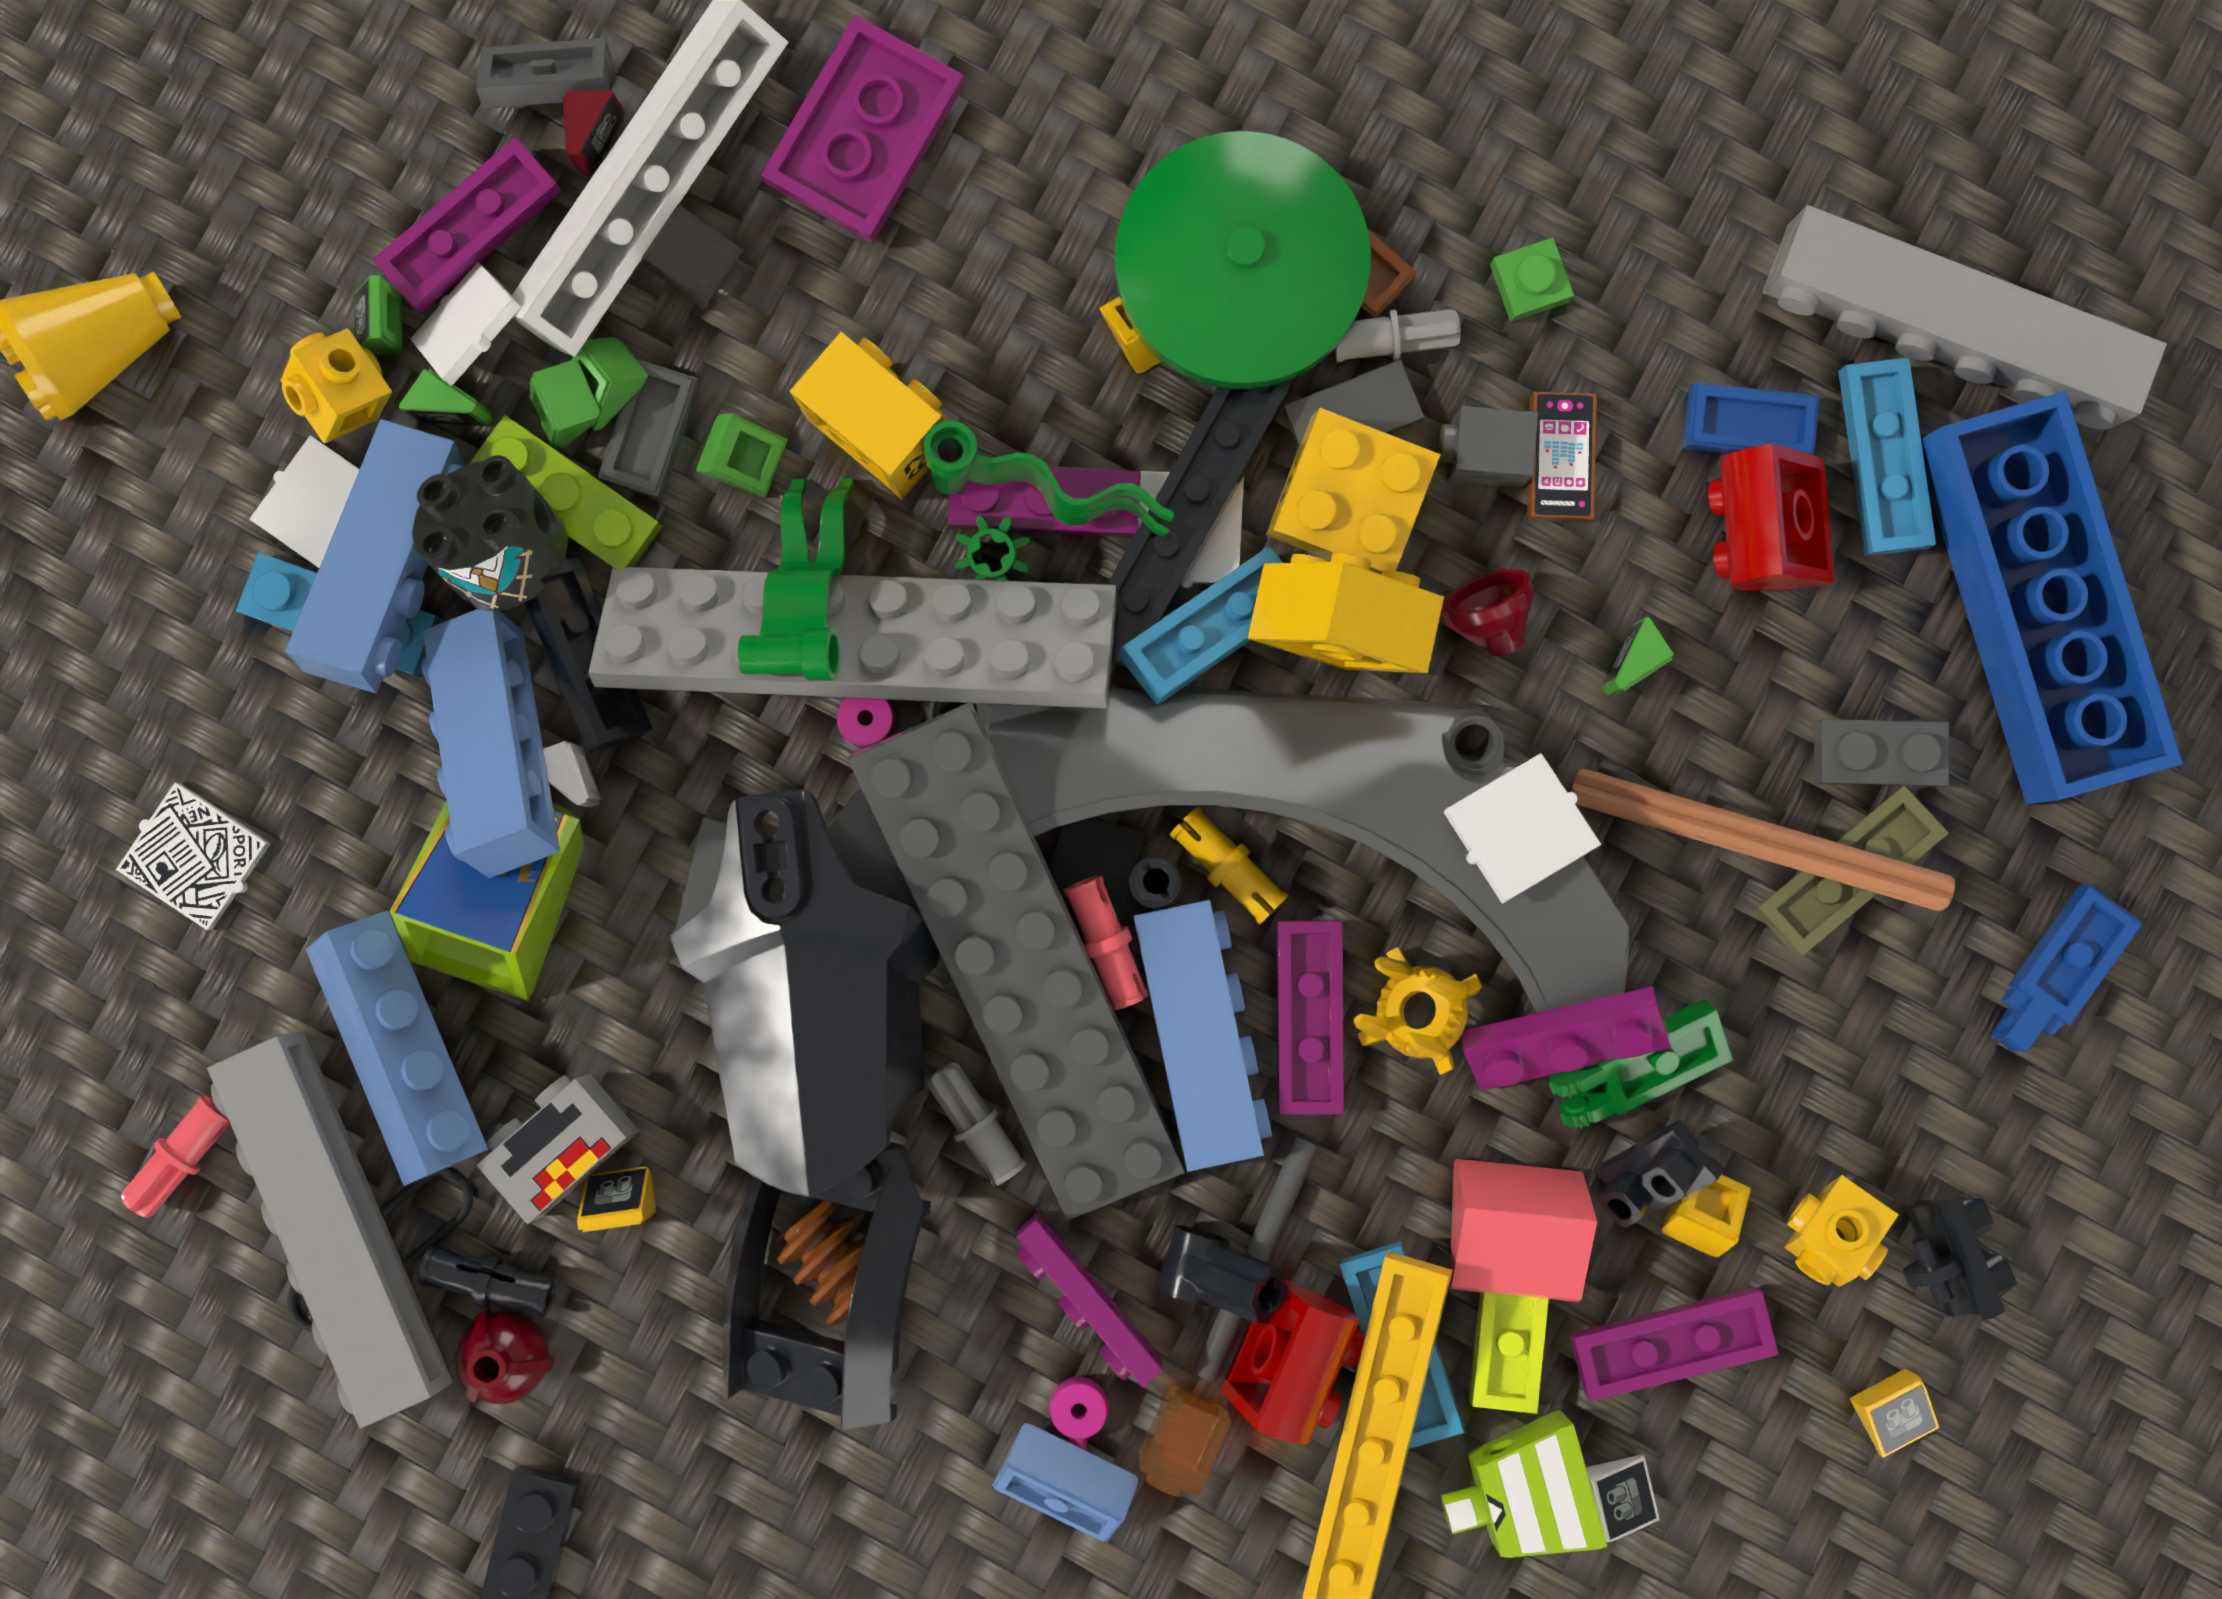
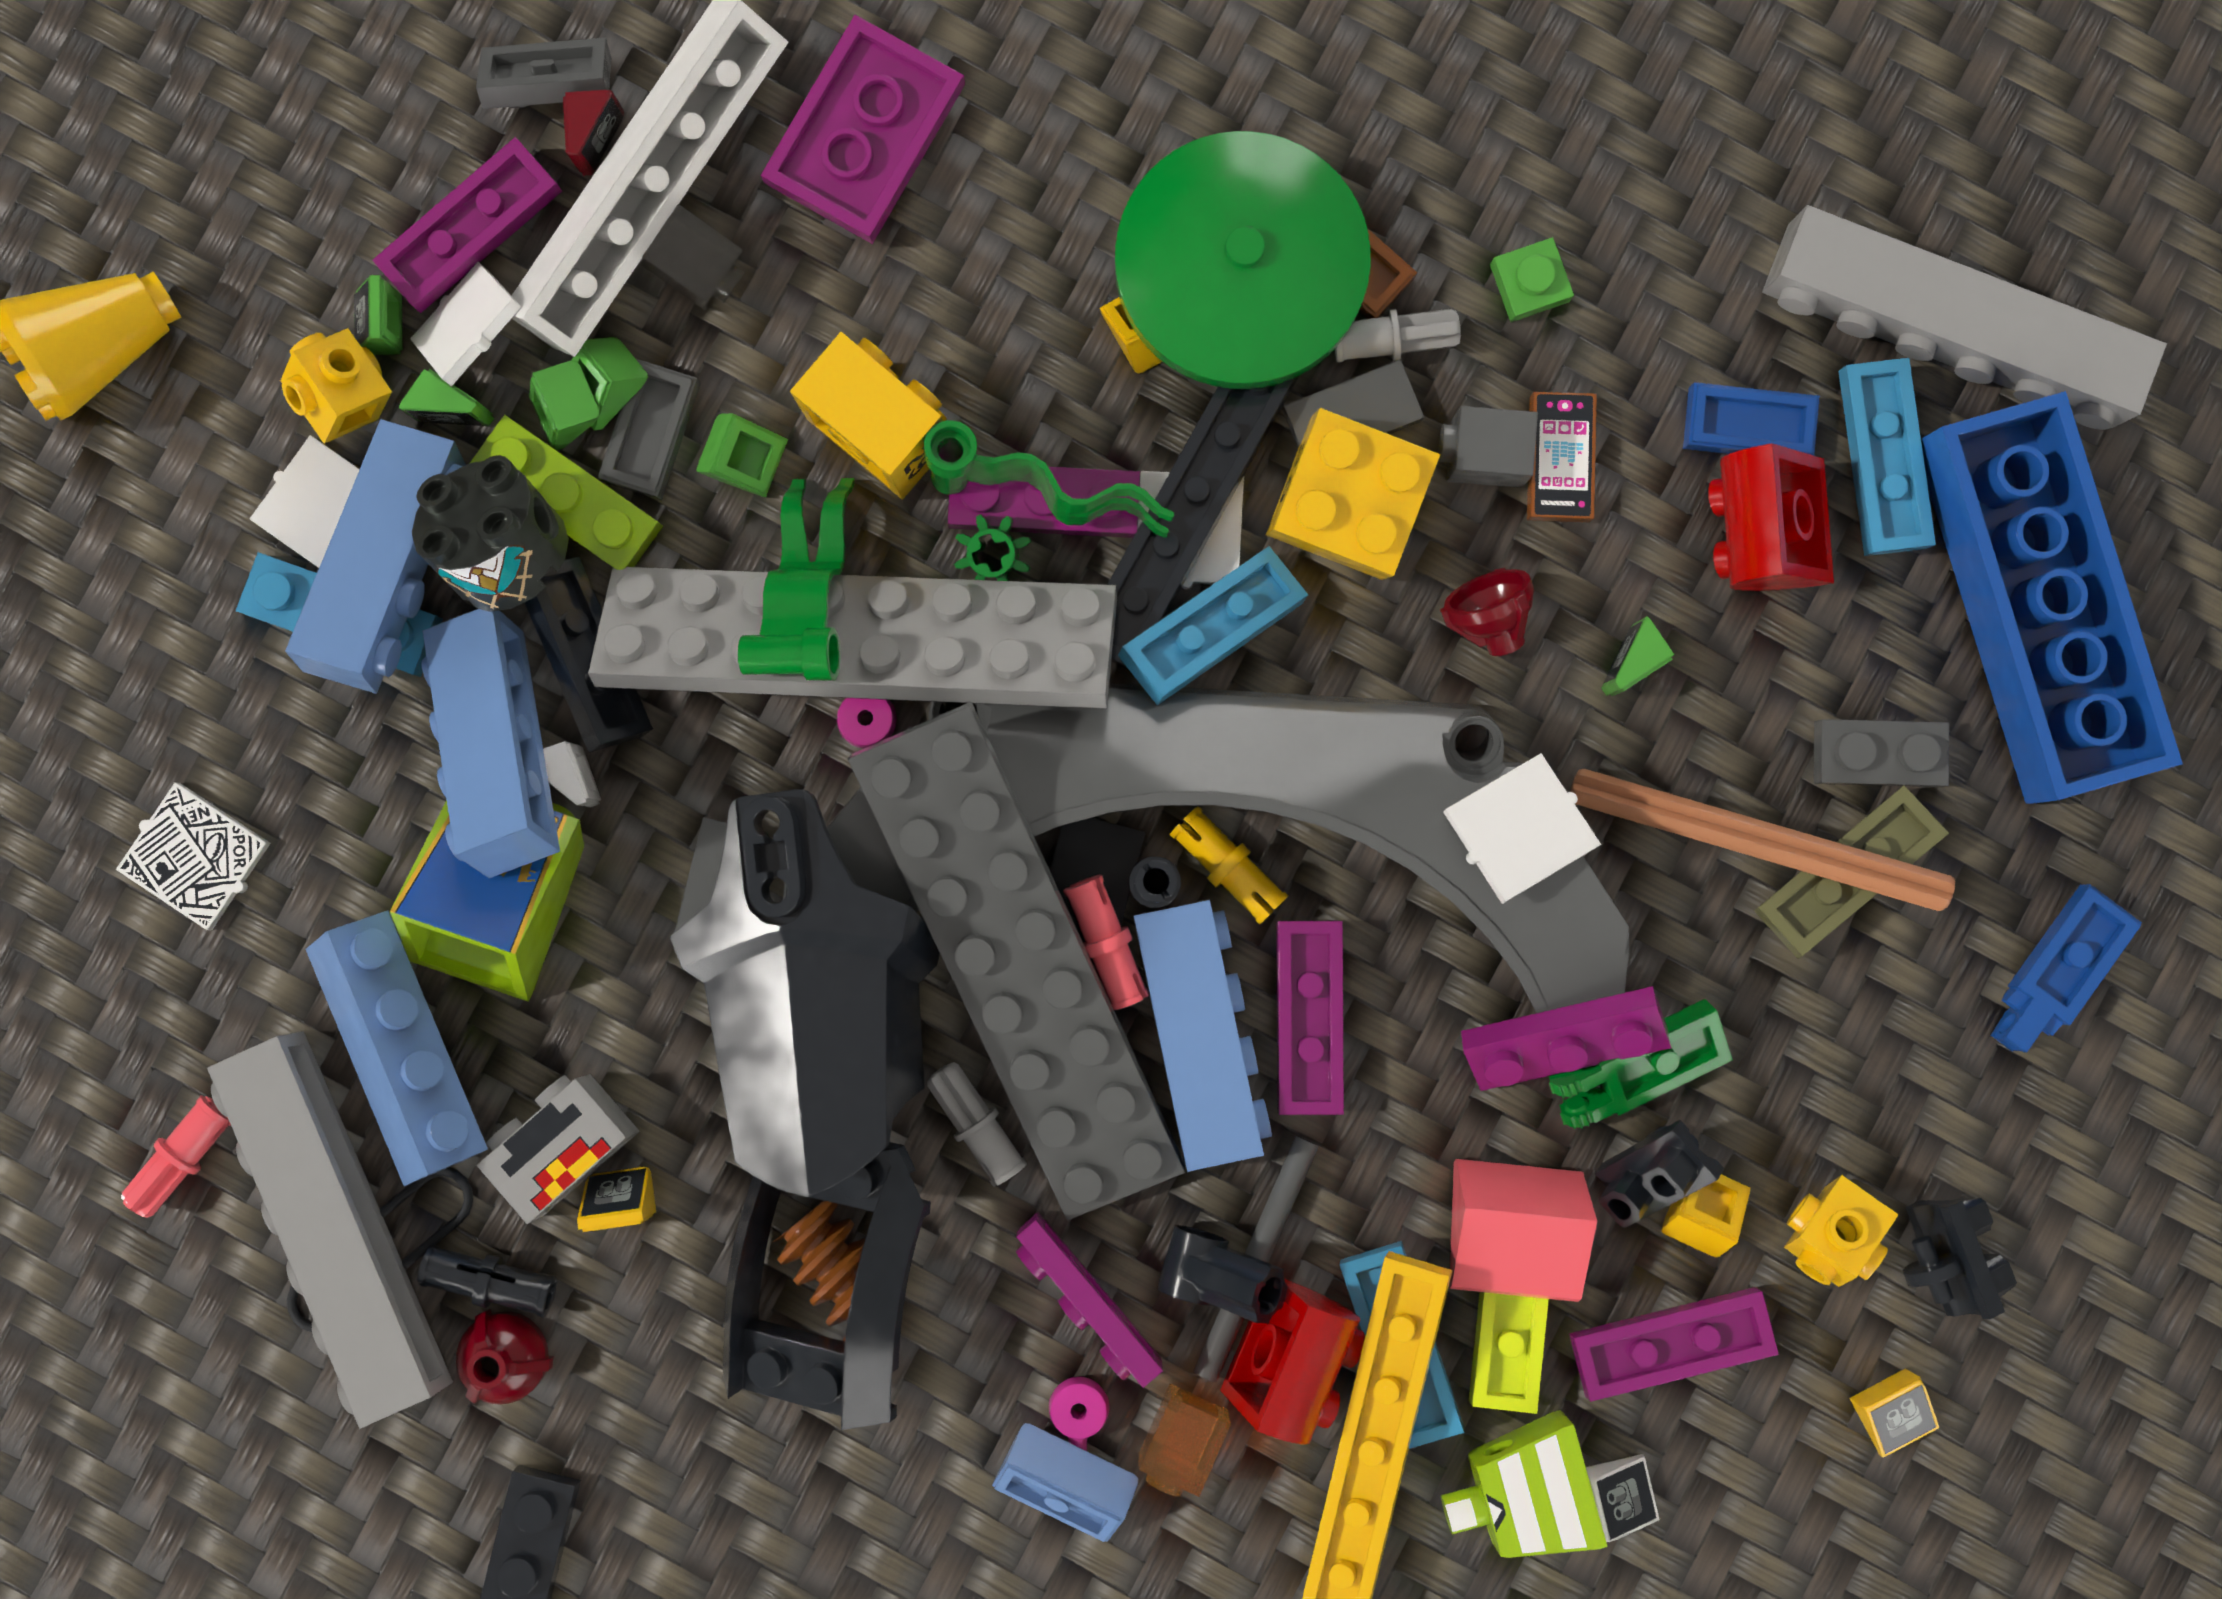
(1346, 614): yellow brick -> none
(1390, 1024): yellow piece -> none

